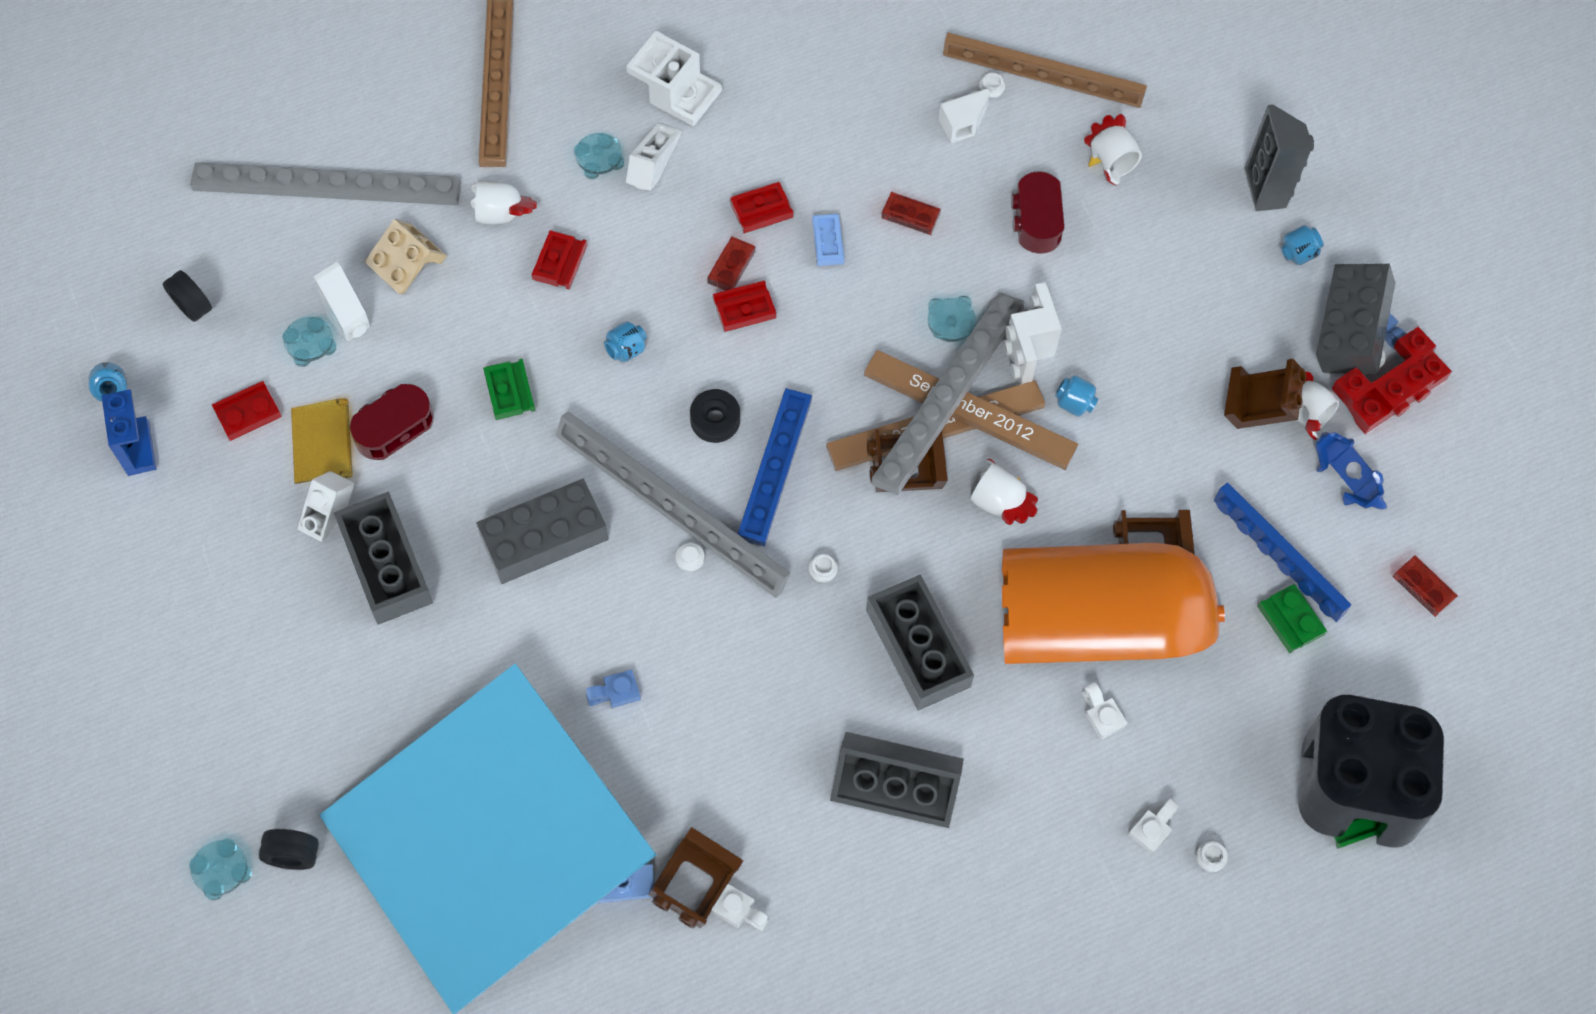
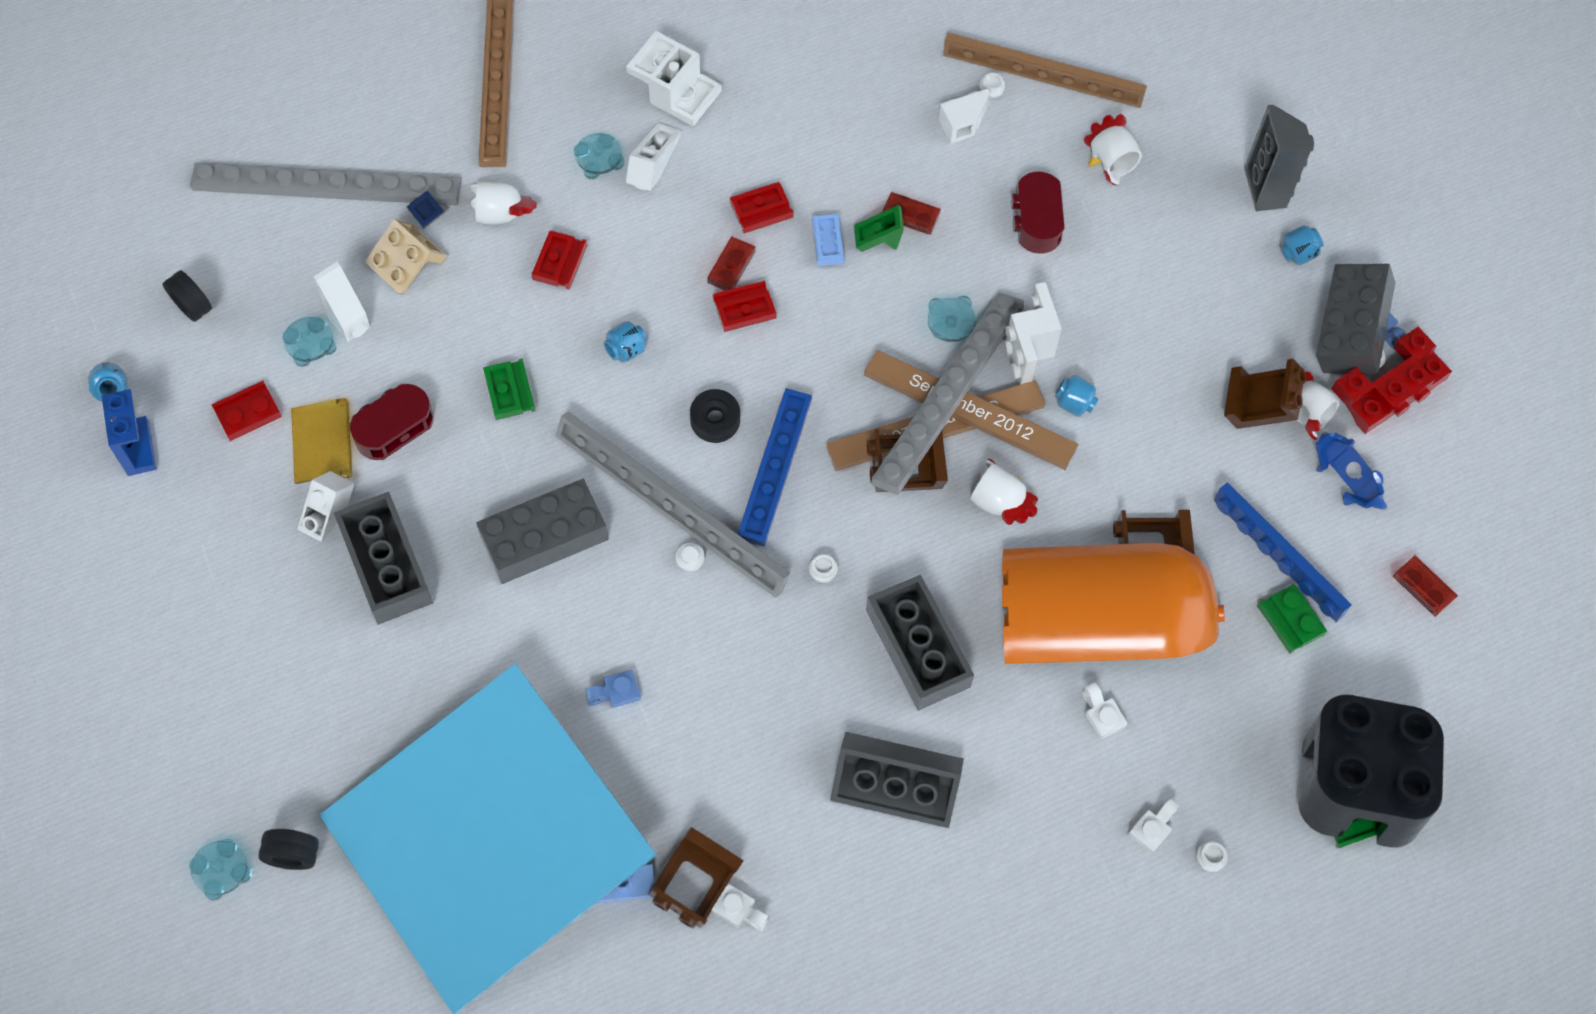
(425, 209): none -> dark blue plate
(880, 228): none -> green slope

